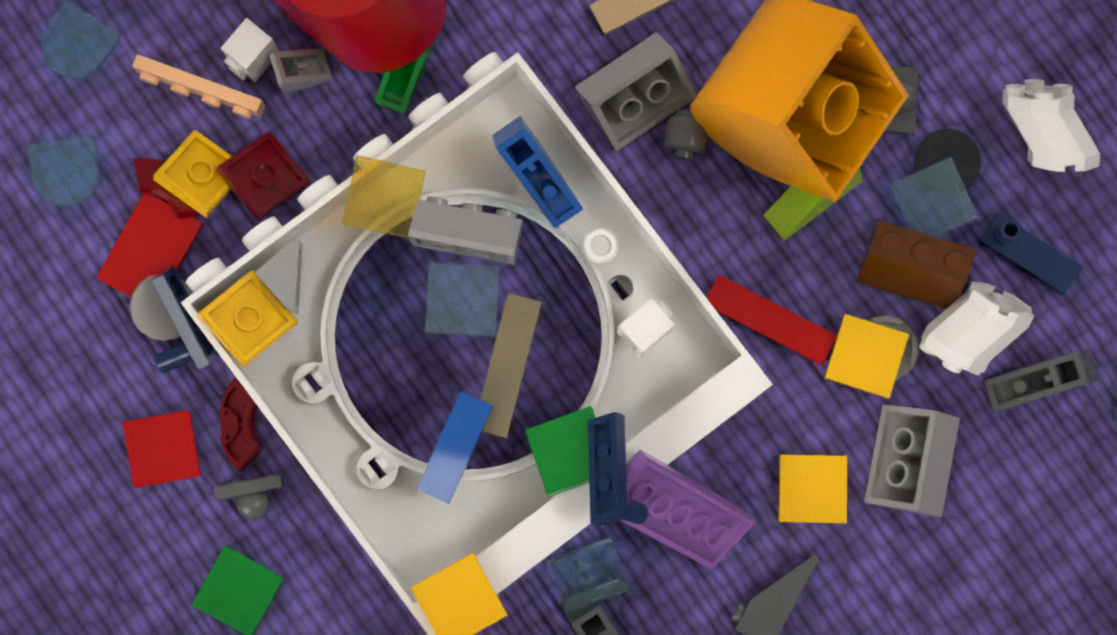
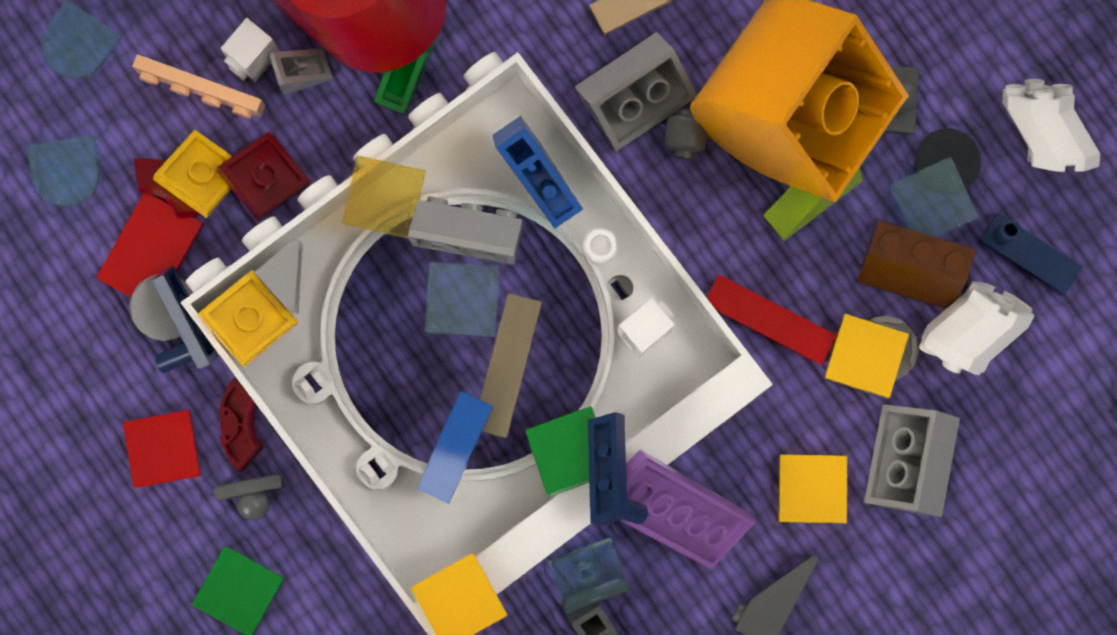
(1041, 380): dark grey slope -> none

